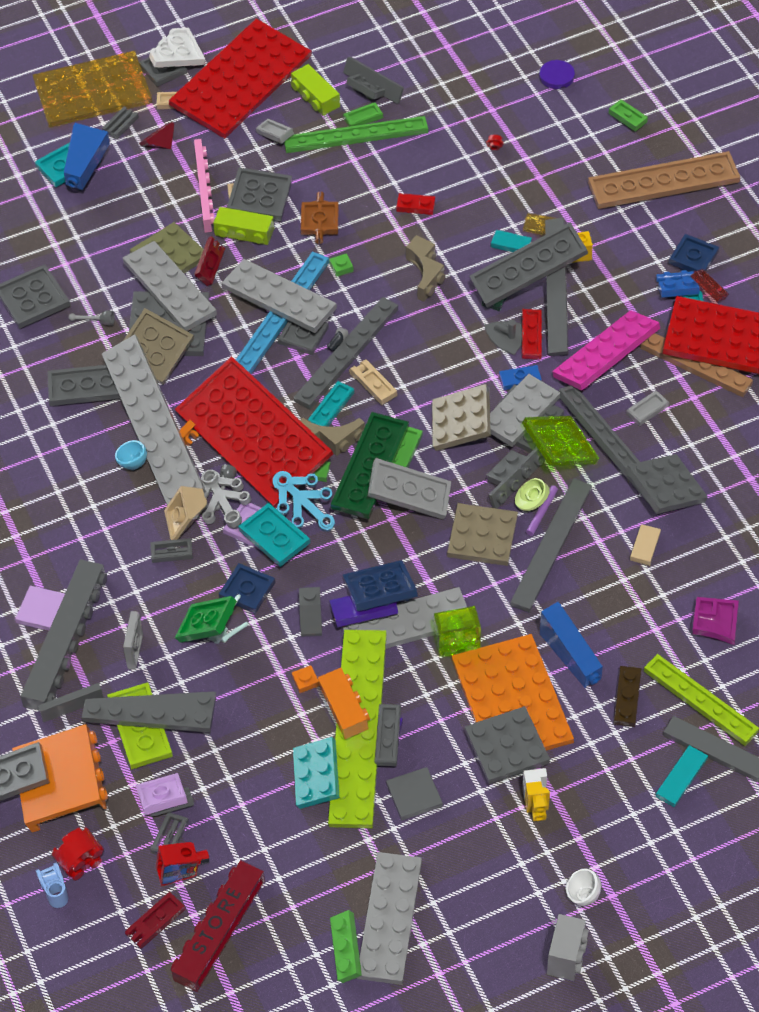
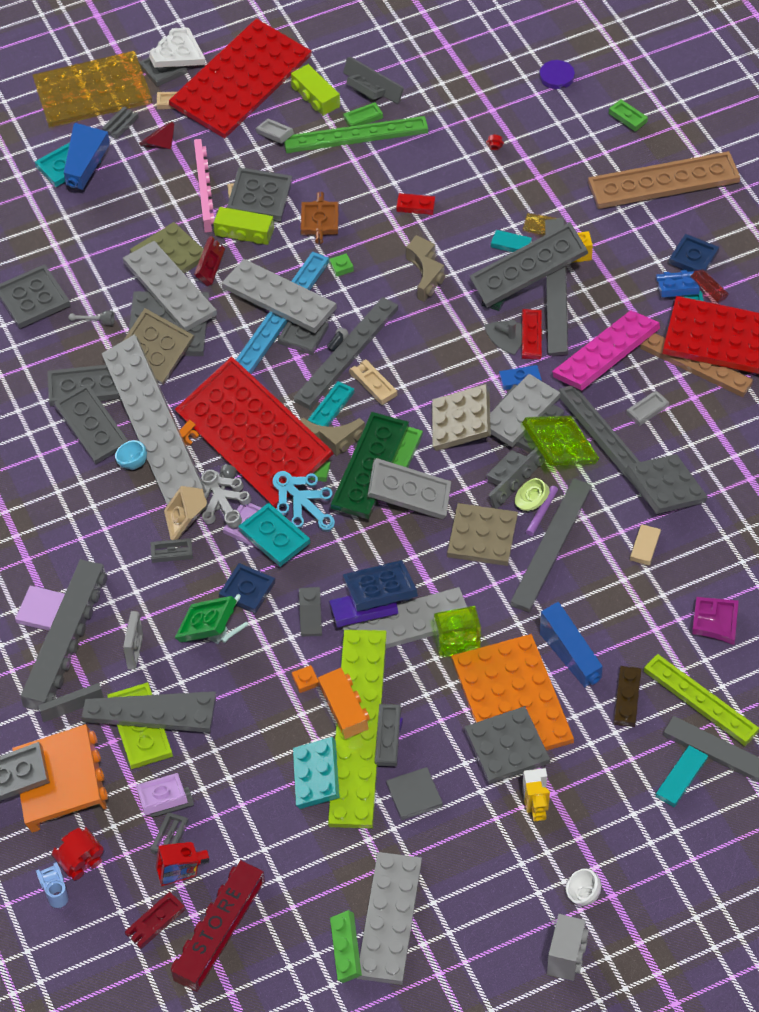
(91, 423): none -> dark grey plate

